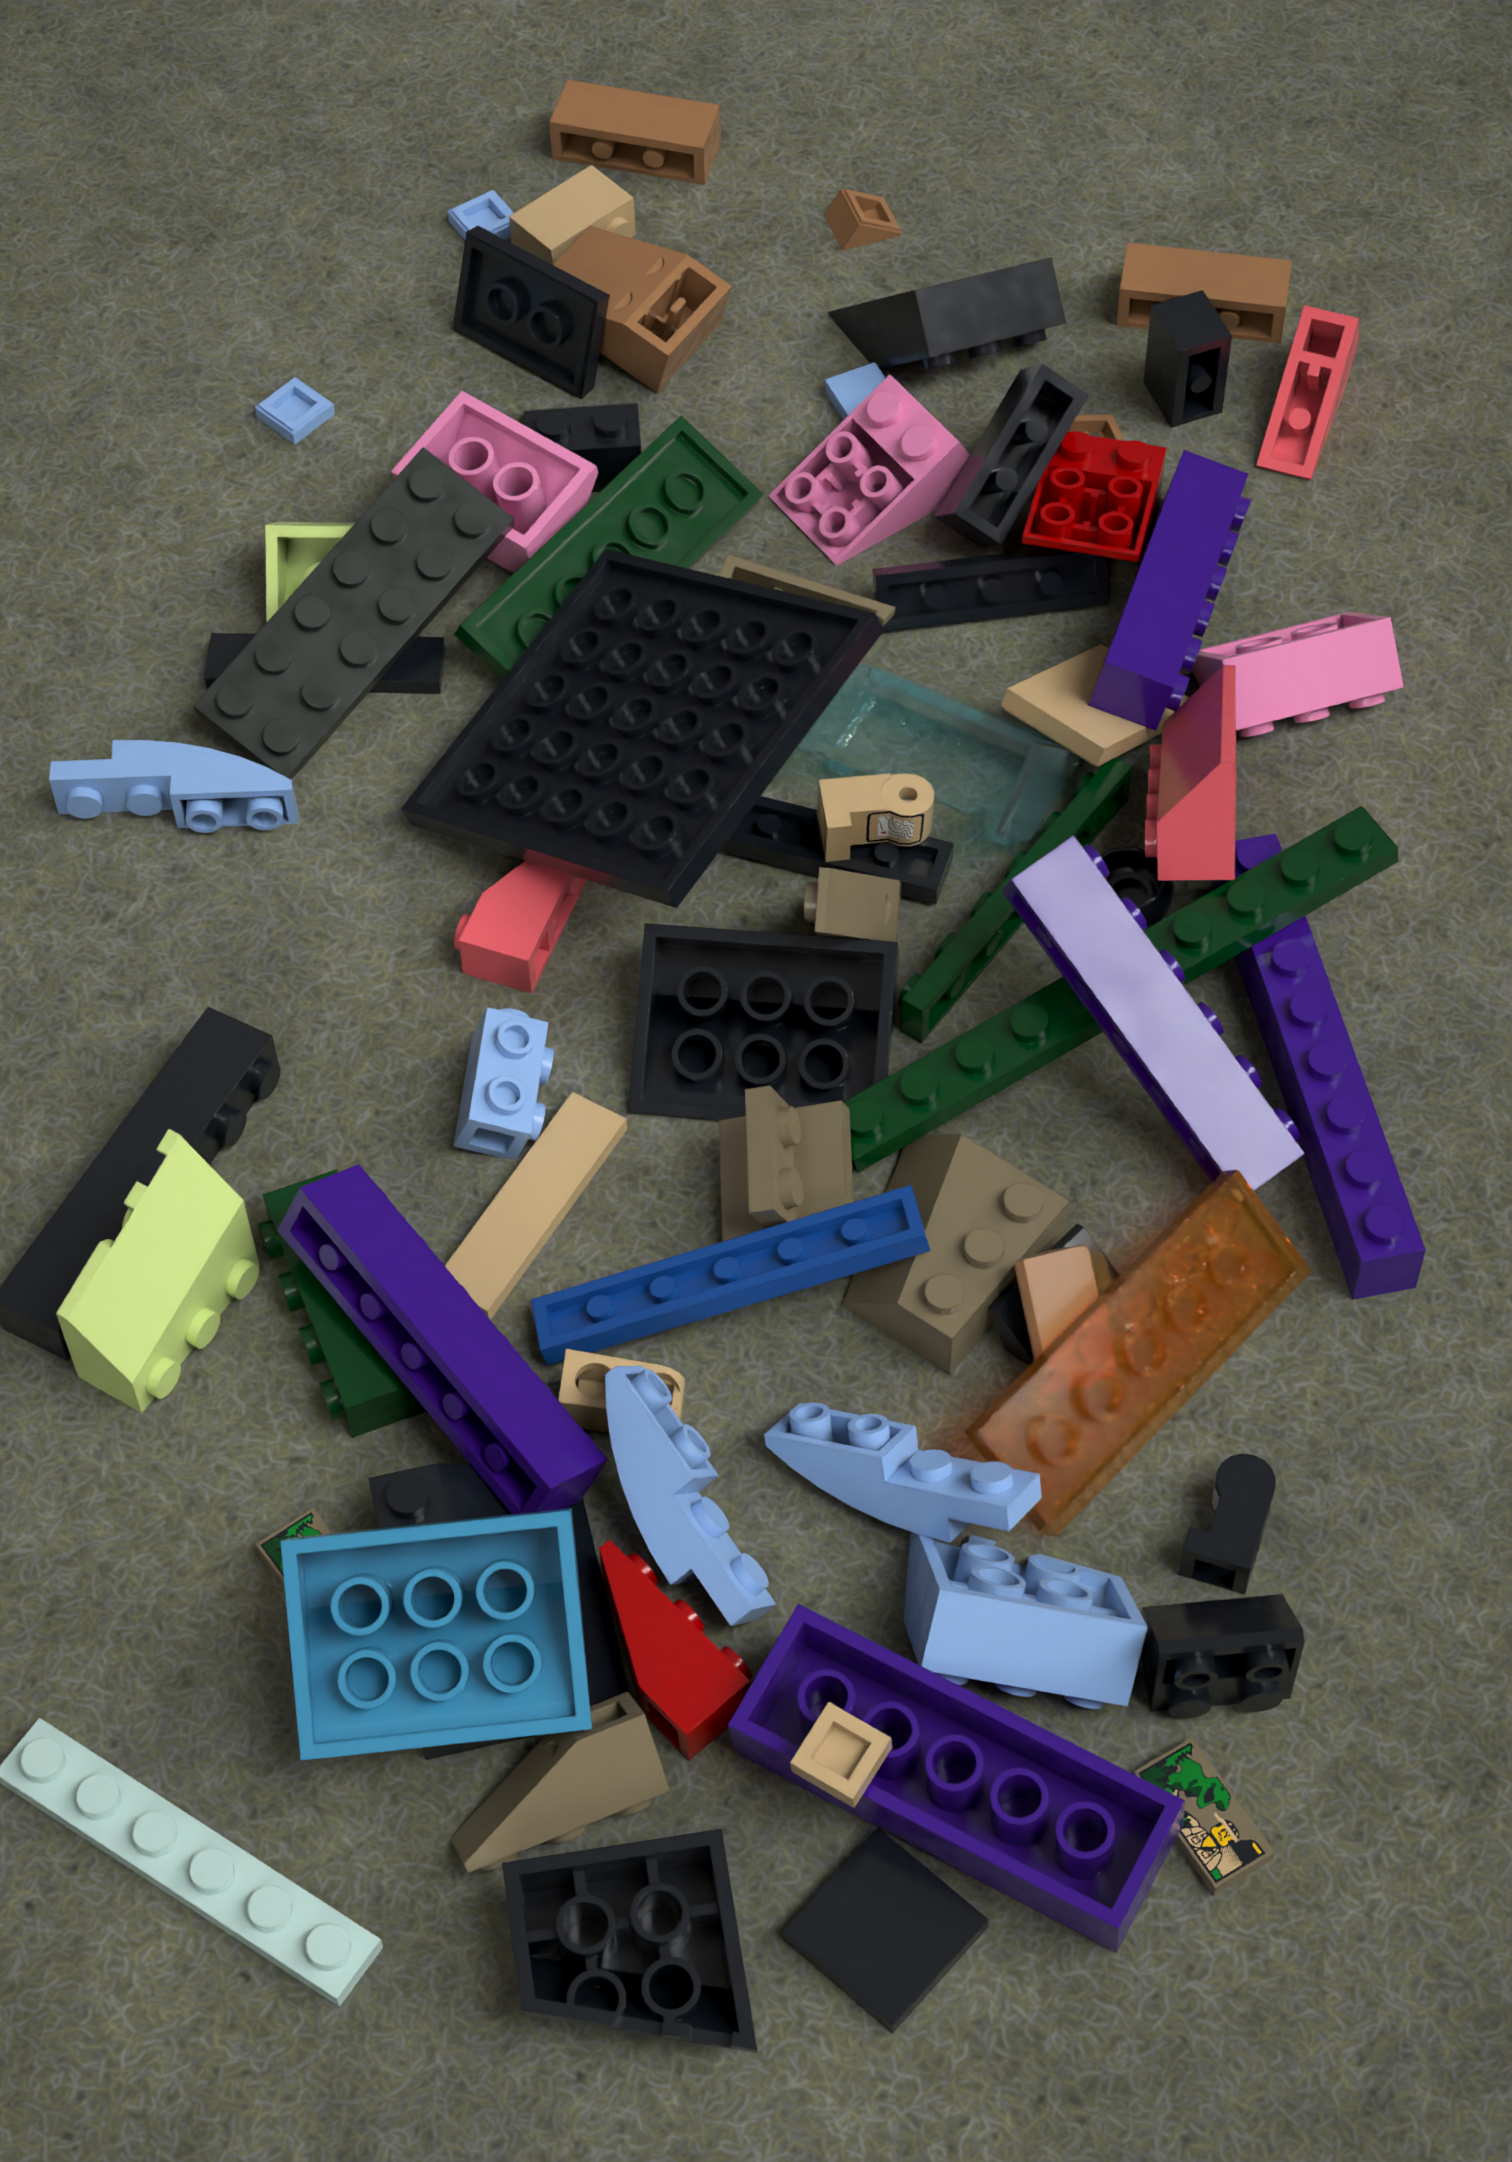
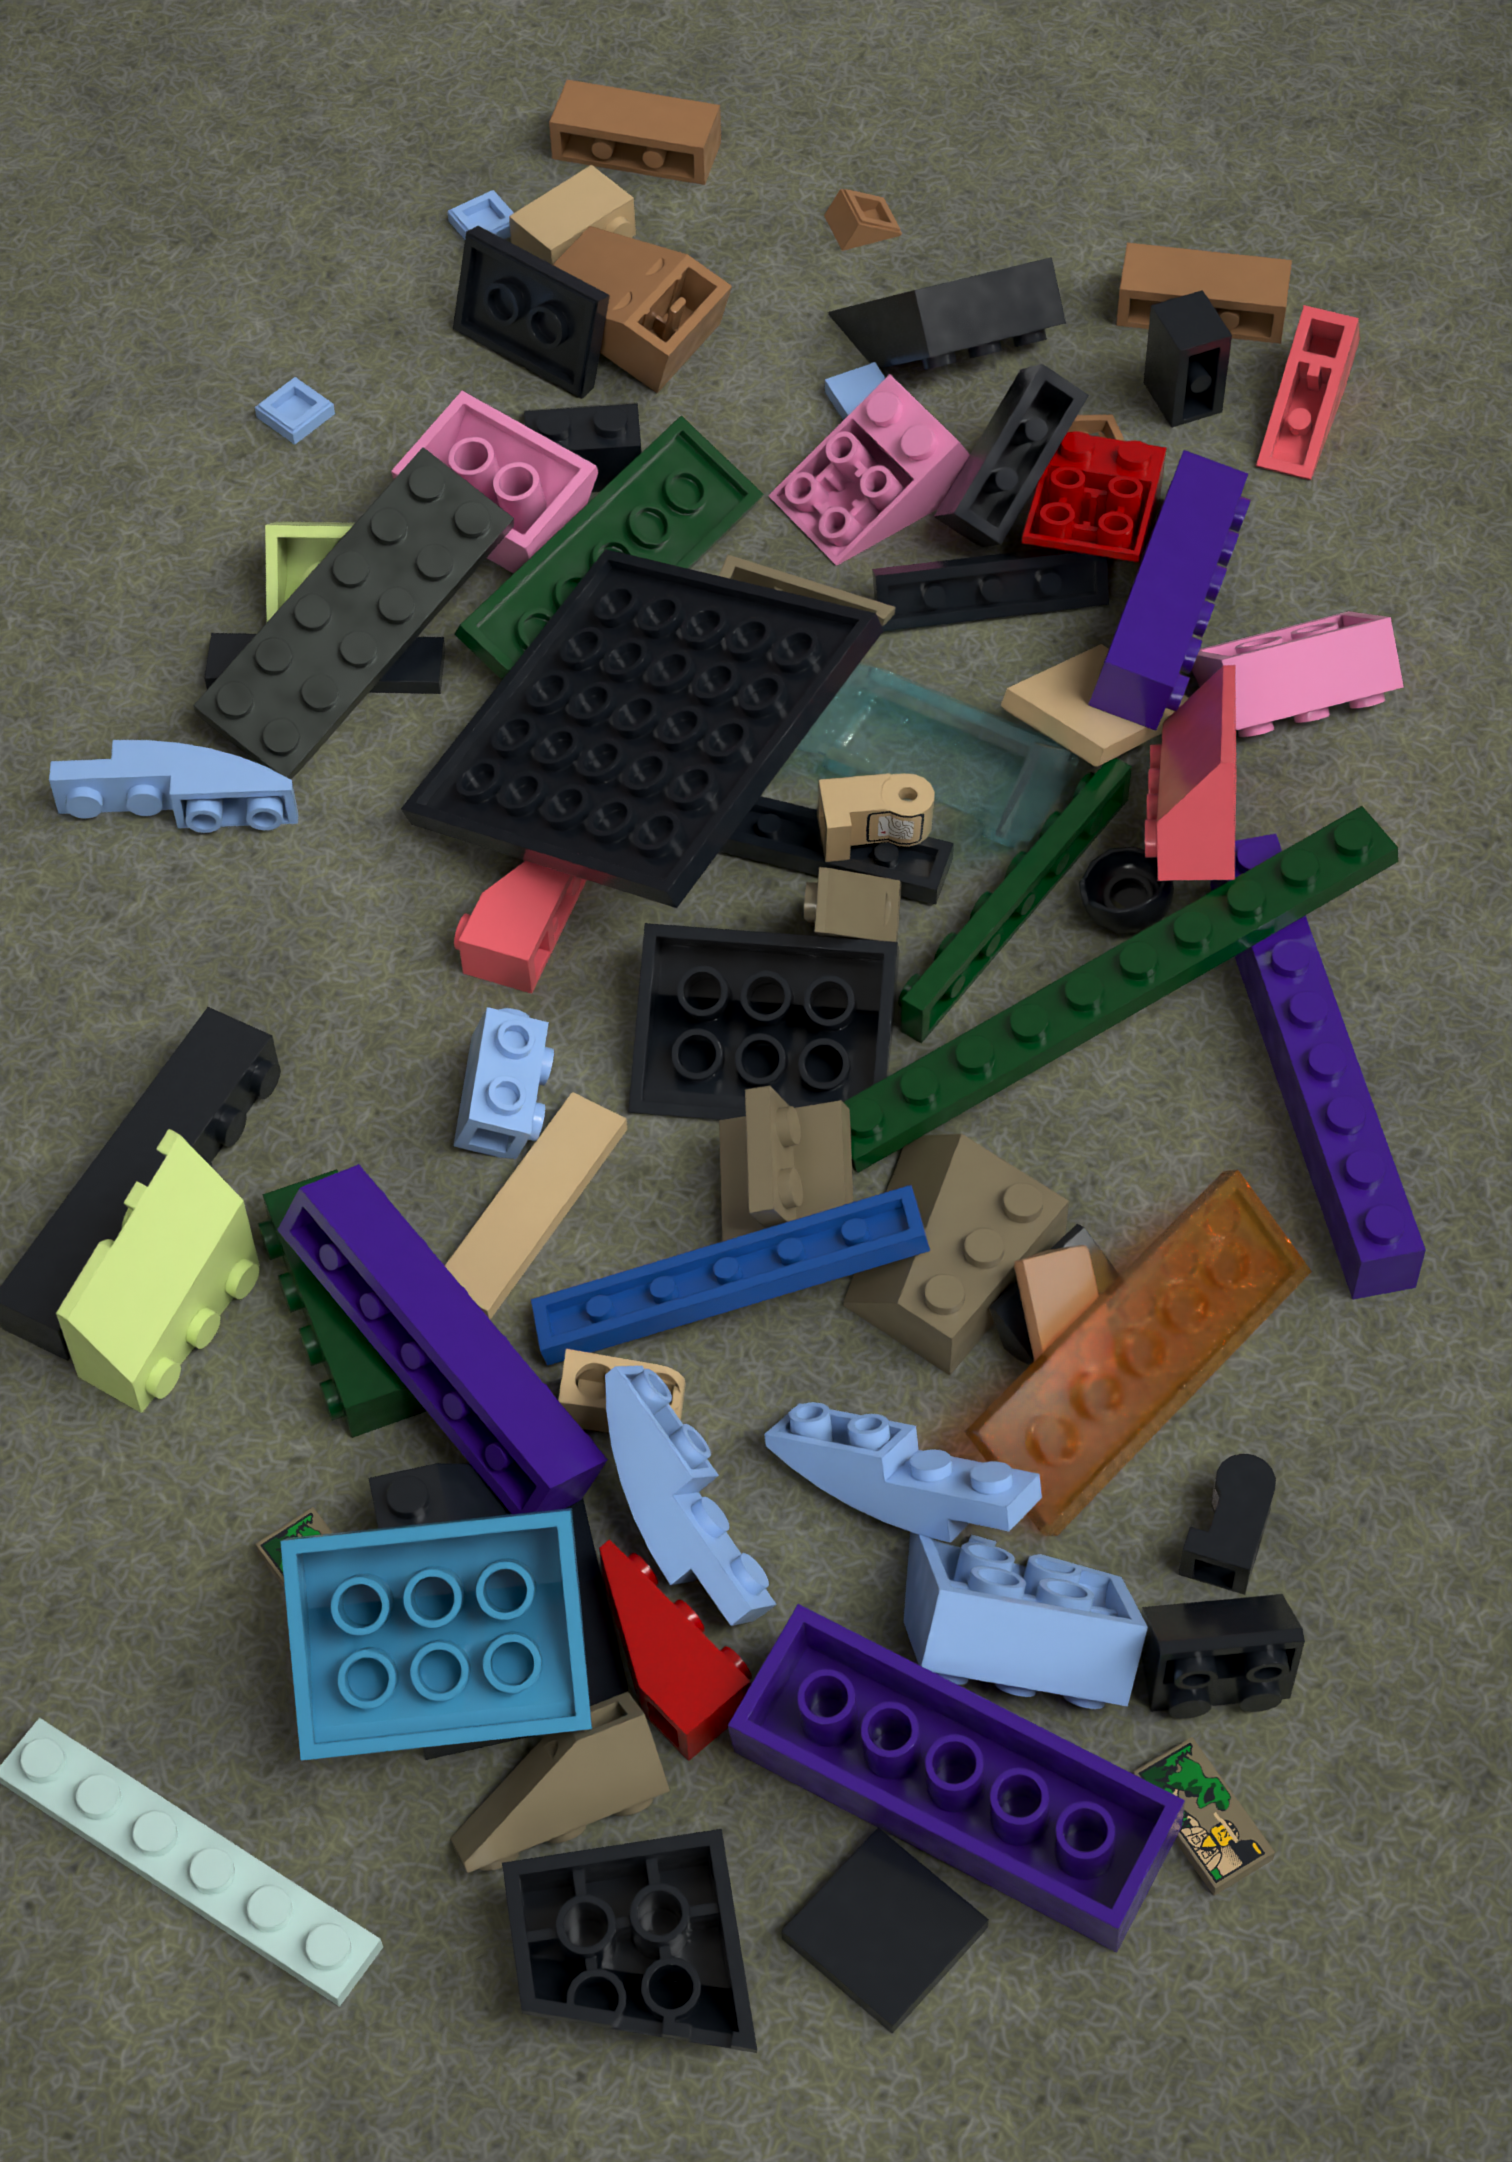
(841, 1754): tan plate -> none
(1151, 1016): brick -> none

